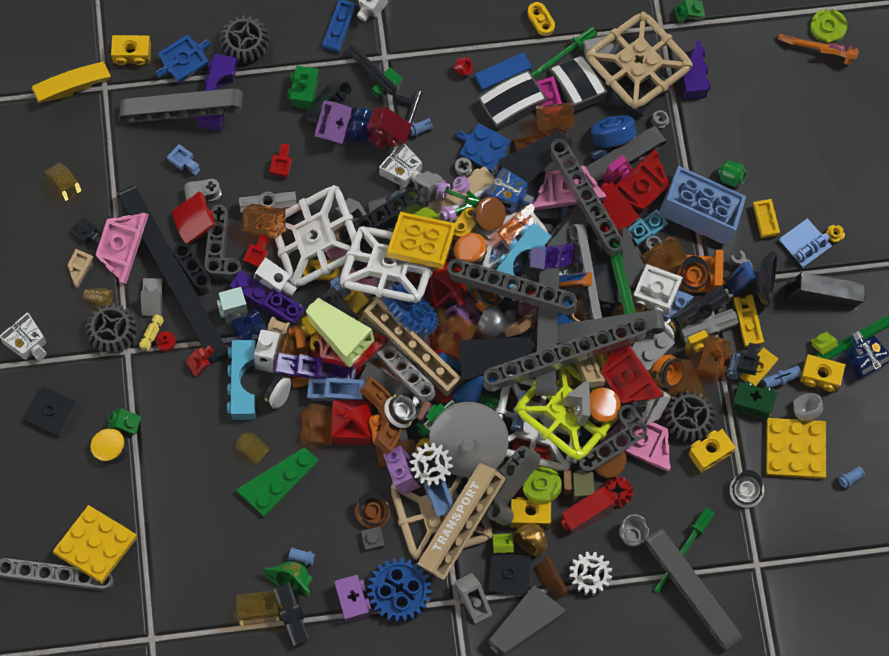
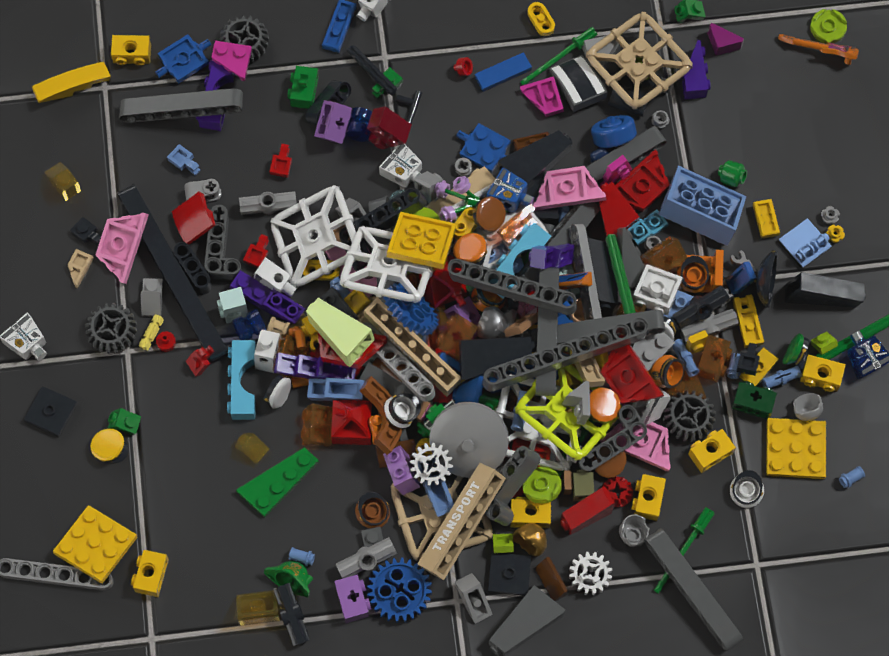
(98, 296): clear yellow cone -> none
(150, 585): none -> yellow brick
(232, 57): none -> dark pink wing
(264, 220): clear orange brick -> none
(354, 563): none -> light grey piece
(420, 127): medium blue pin -> none
(512, 99): slope -> none
(555, 116): clear orange bracket -> none
(586, 206): dark grey beam -> none
(653, 486): none -> yellow brick
(685, 357): none -> medium blue pin
(724, 40): none -> magenta slope
(796, 351): none -> green piece
(830, 219): none -> light grey plate

